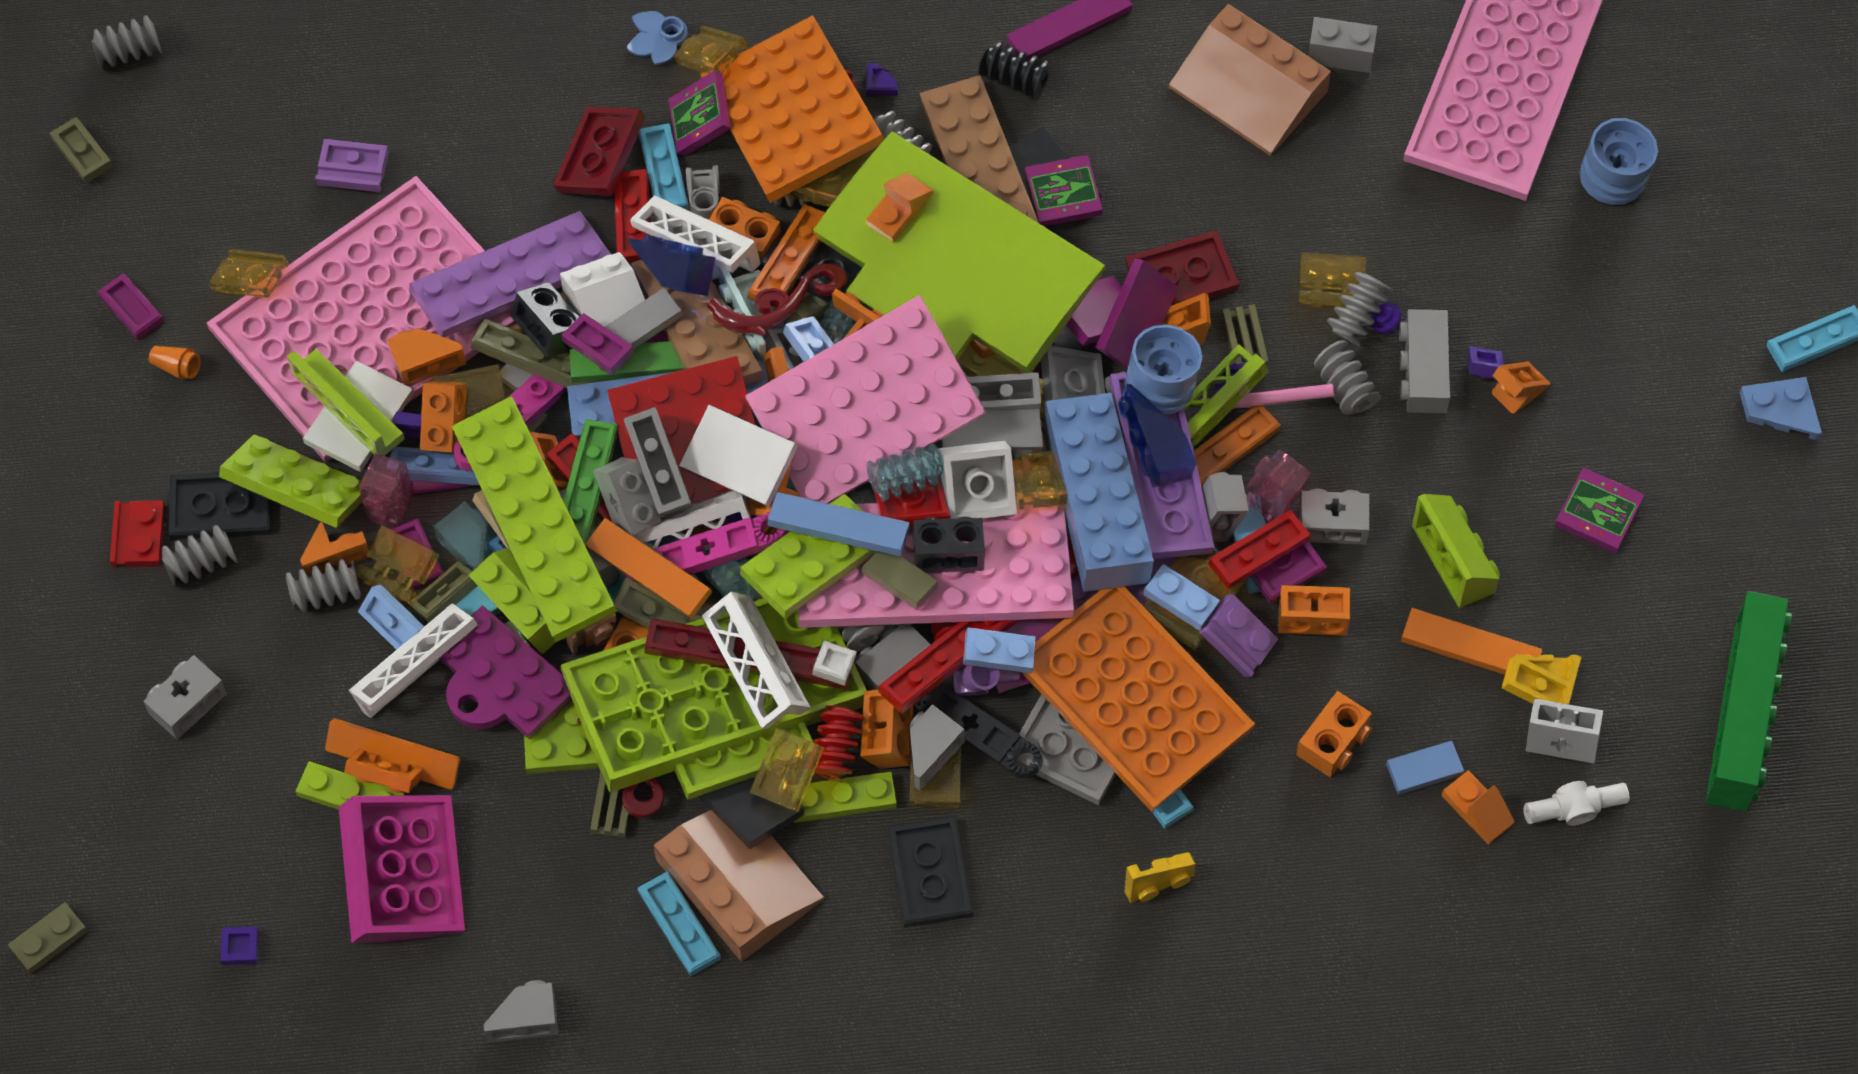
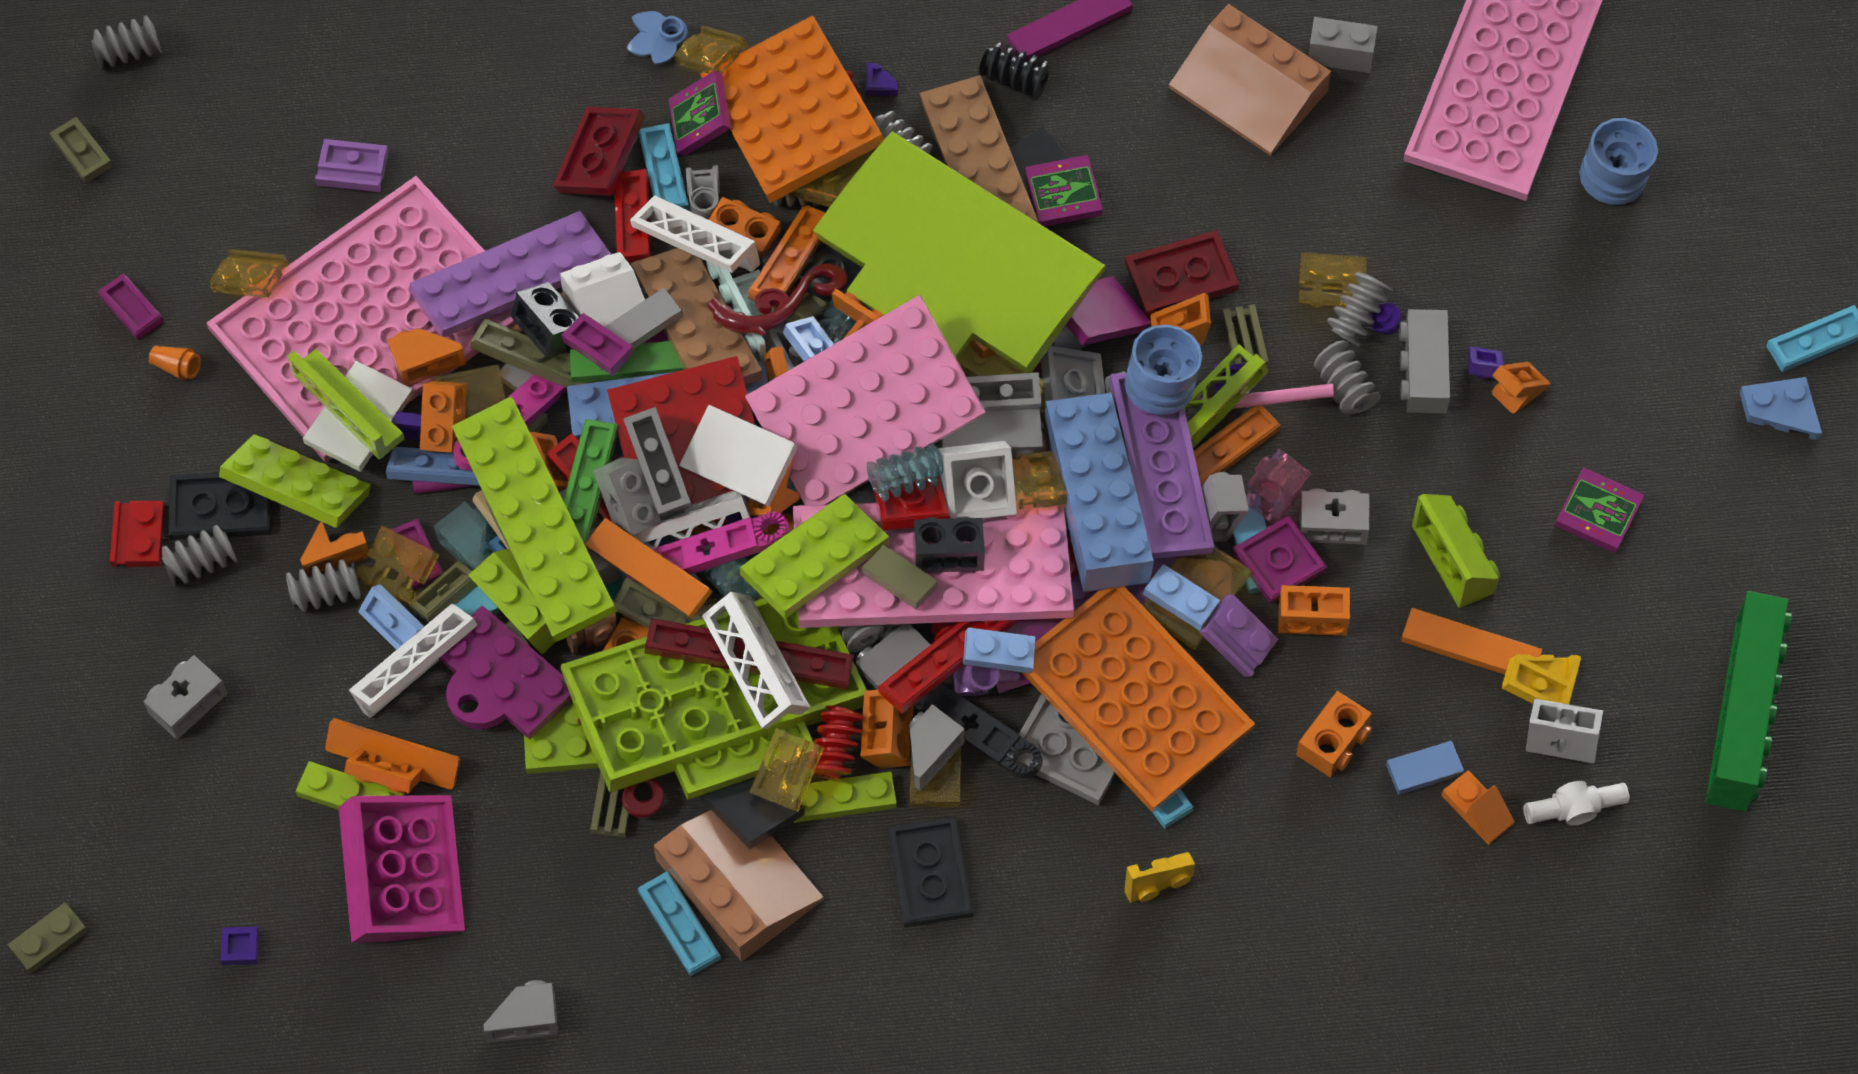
(386, 490): clear pink brick -> none
(675, 267): clear blue slope -> none
(834, 663): white tile -> none
(838, 524): medium blue tile -> none
(899, 206): orange slope -> none
(1140, 305): magenta tile -> none
(1161, 444): clear blue slope -> none
(1259, 549): red plate -> none

